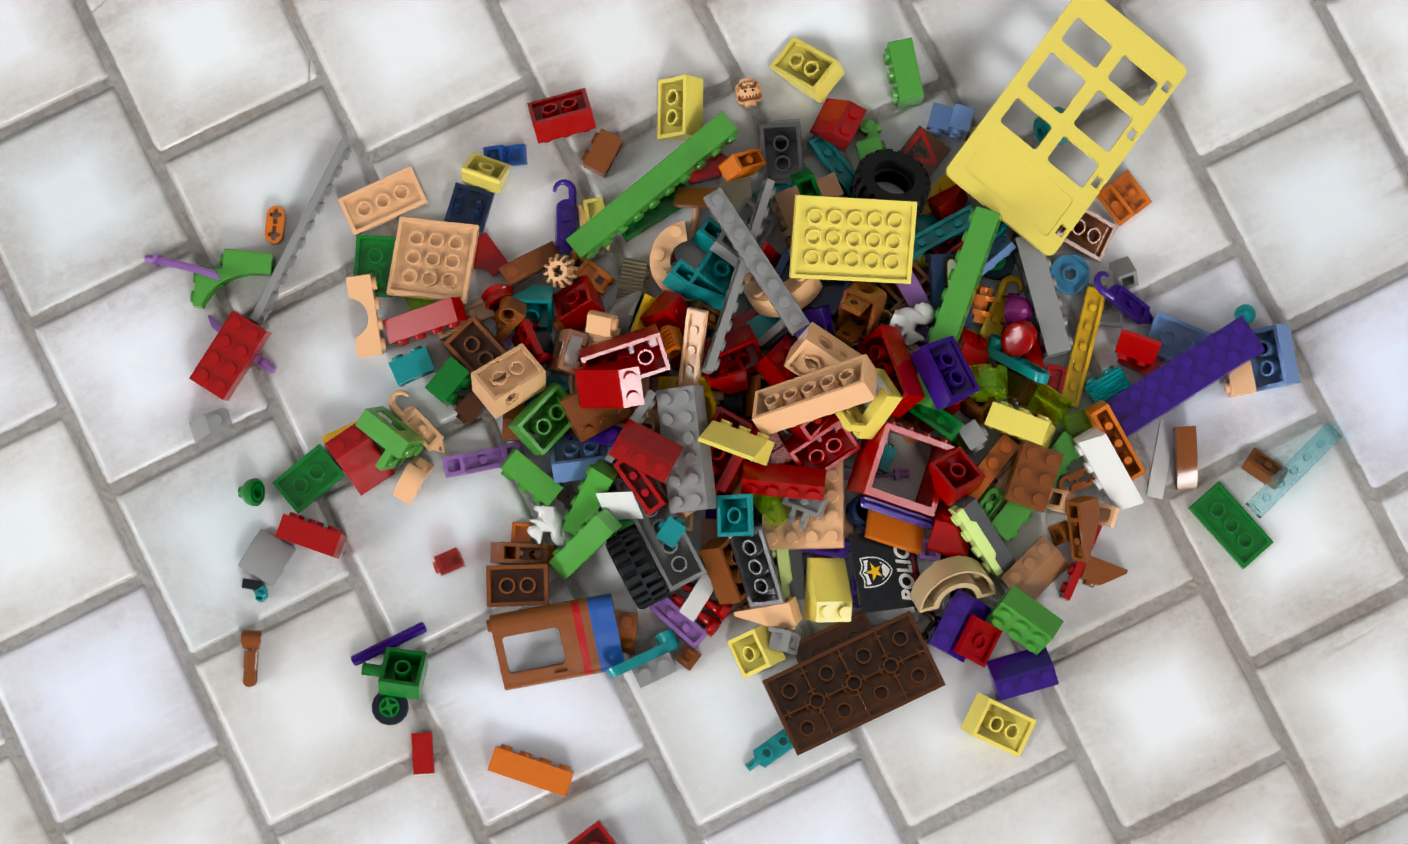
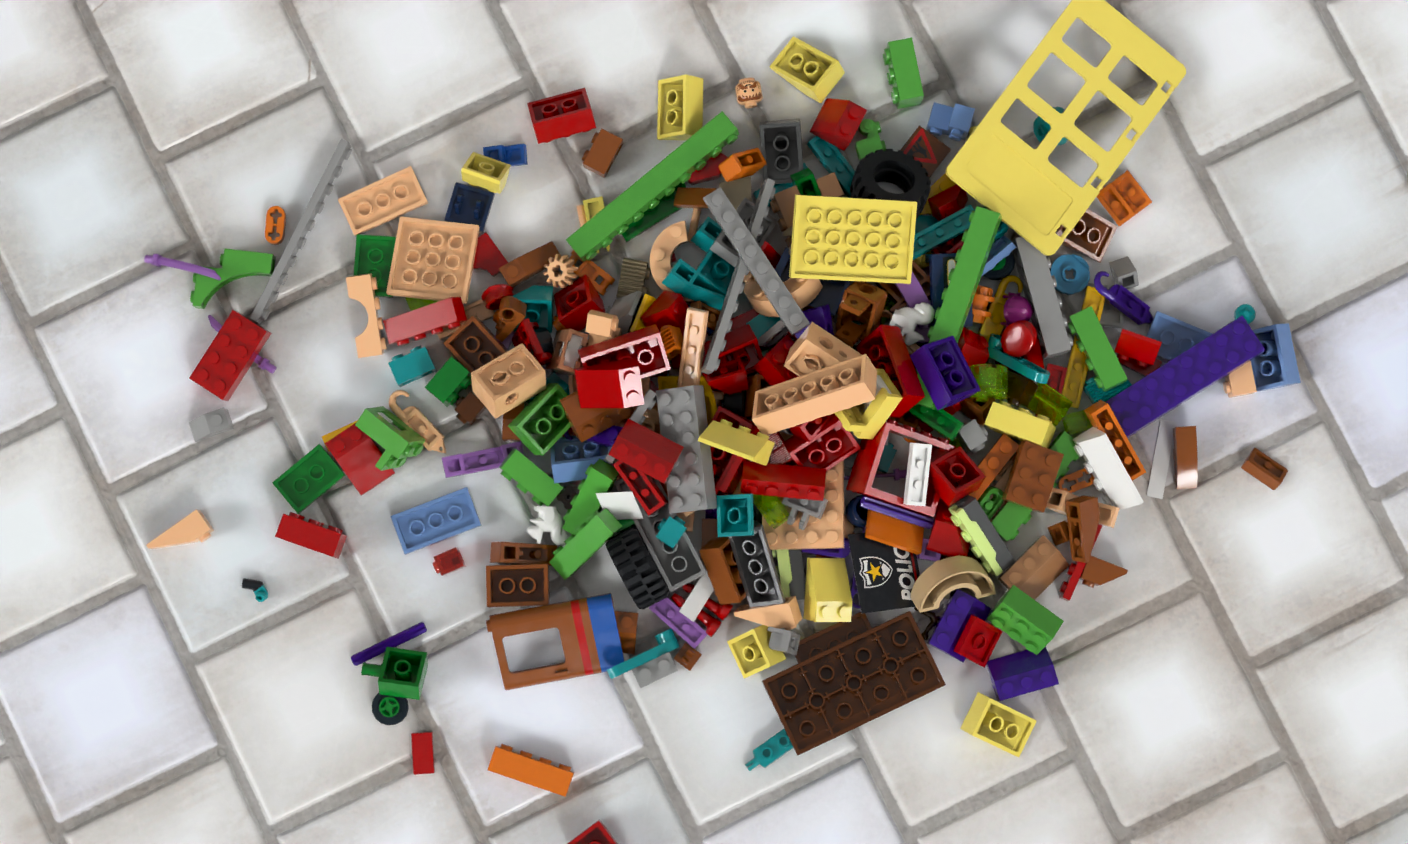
(188, 530): none -> light nougat slope
(250, 640): dark orange piece -> none
(252, 492): green brick -> none
(266, 557): light grey slope -> none
(412, 479): light nougat brick -> none
(436, 520): none -> medium blue plate
(520, 534): orange tile -> none
(565, 217): dark purple plate -> none
(917, 474): none -> white plate
(1097, 349): none -> bright green brick
(1230, 525): green tile -> none
(1294, 470): clear light blue tile -> none

